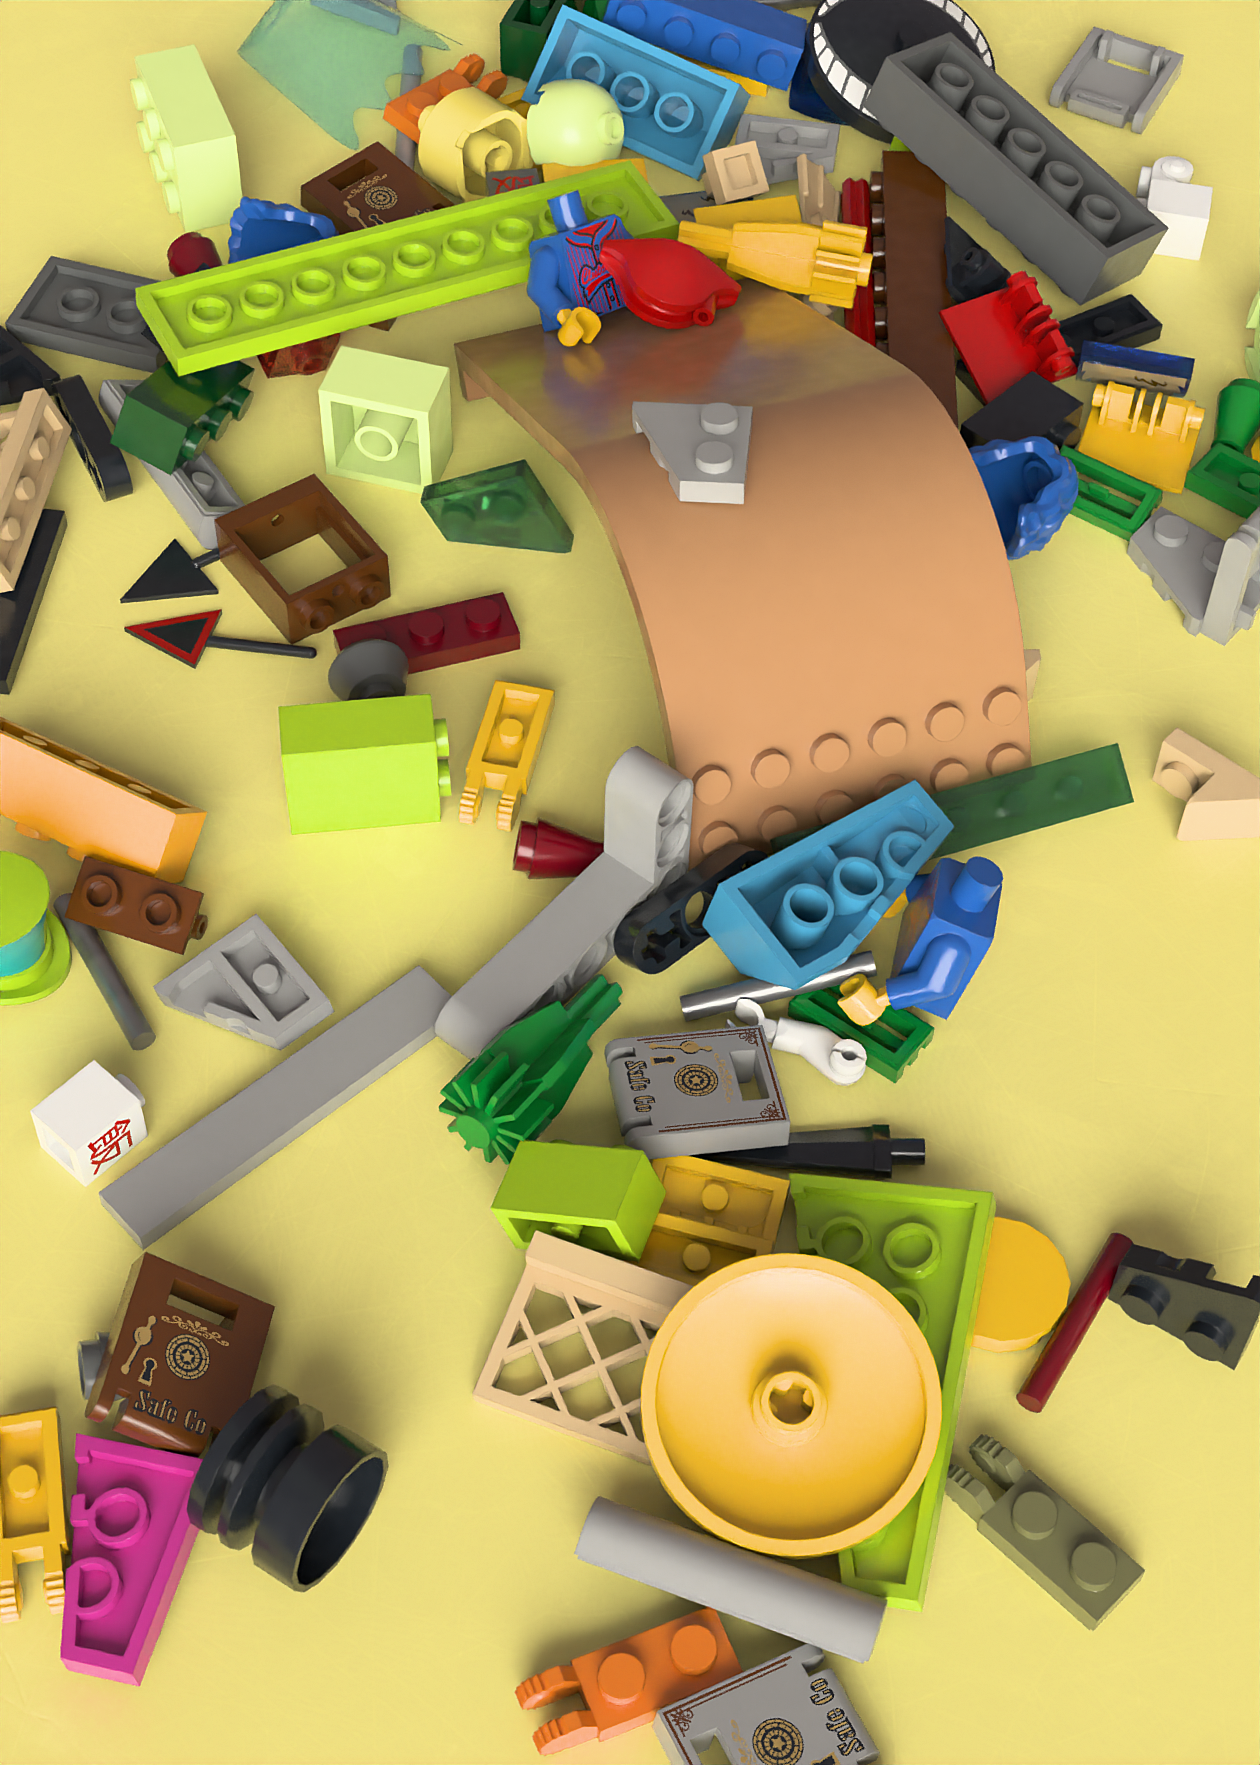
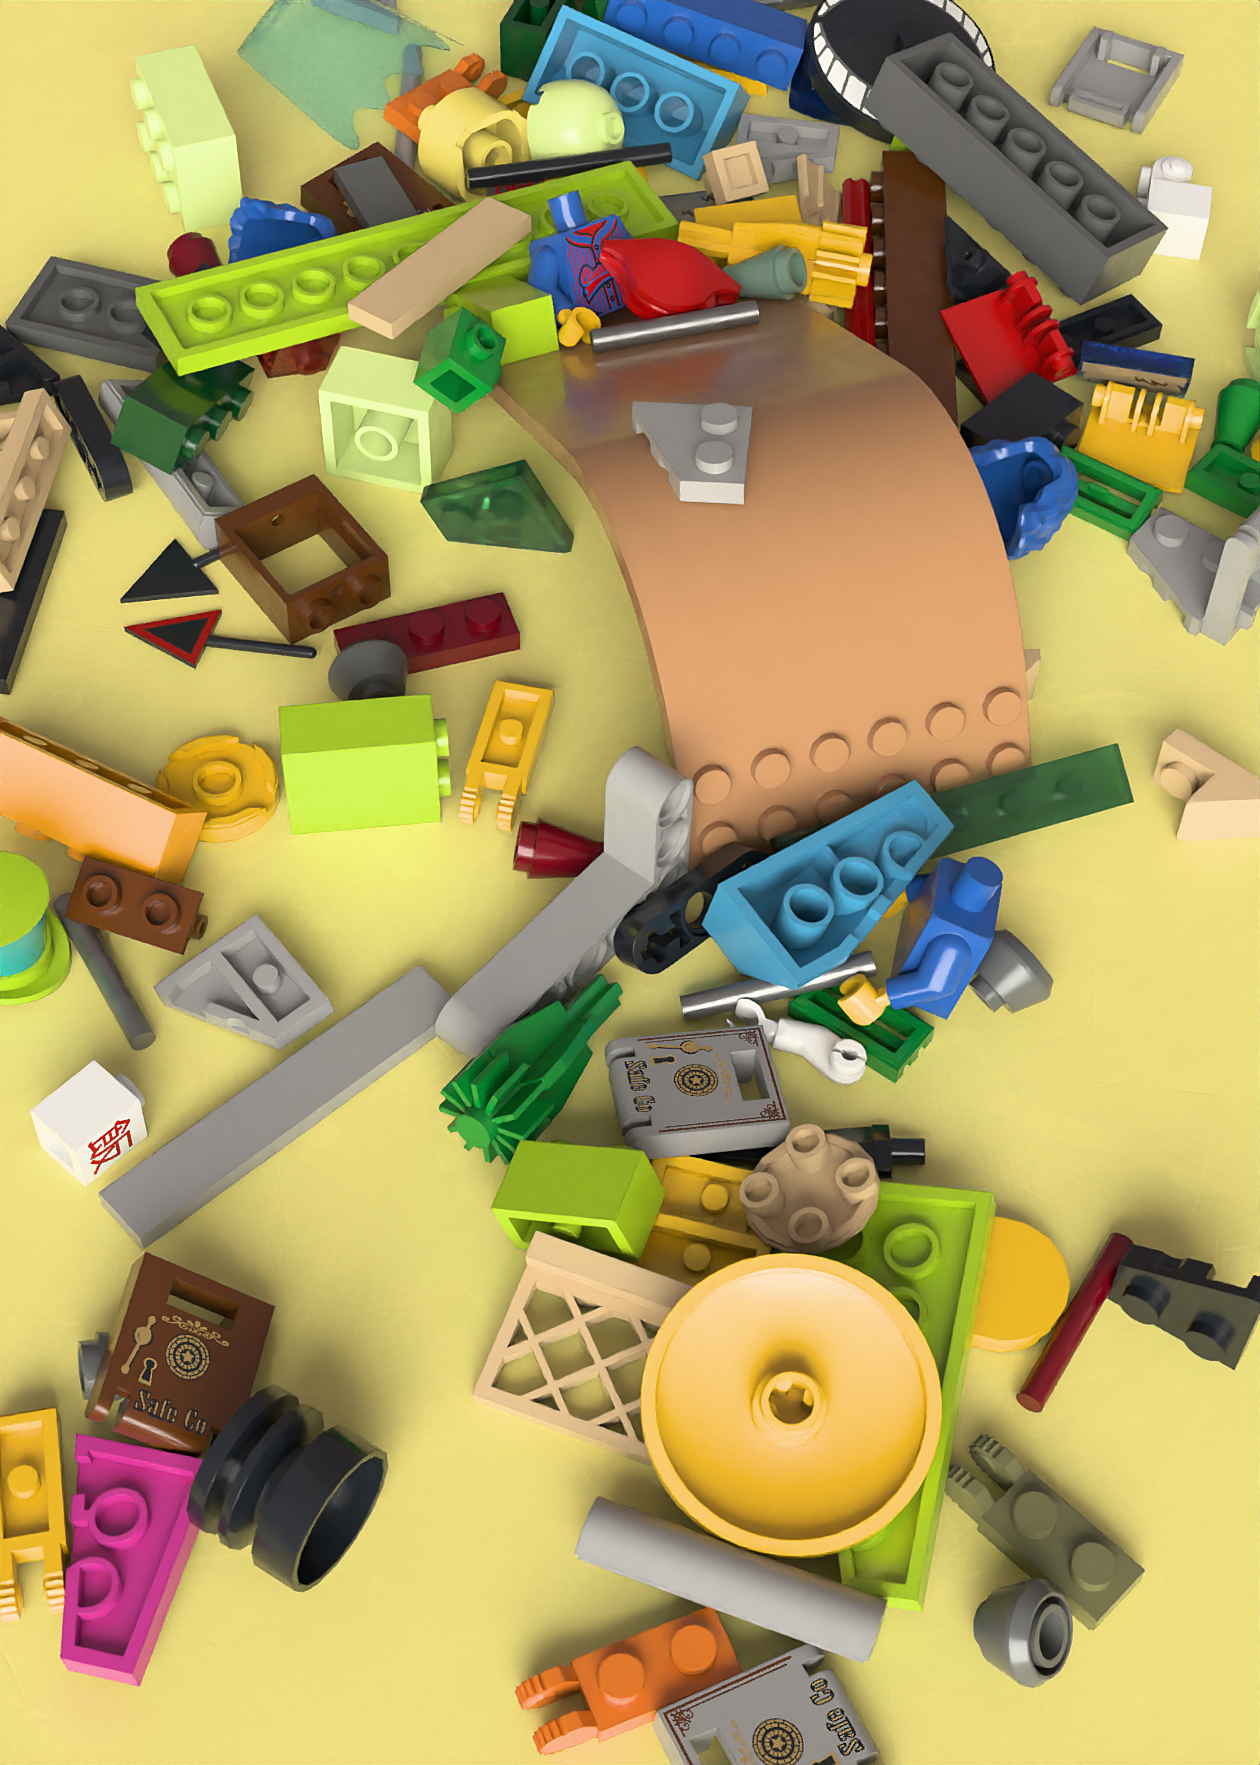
(228, 781): none -> yellow tile
(373, 192): none -> dark grey tile
(439, 268): none -> tan tile
(460, 360): none -> green brick
(514, 311): none -> lime brick
(565, 165): none -> black bar
(674, 326): none -> flat silver bar
(771, 274): none -> sand green cone
(811, 1192): none -> tan dish
(1010, 975): none -> cone
(1025, 1631): none -> dark grey cone

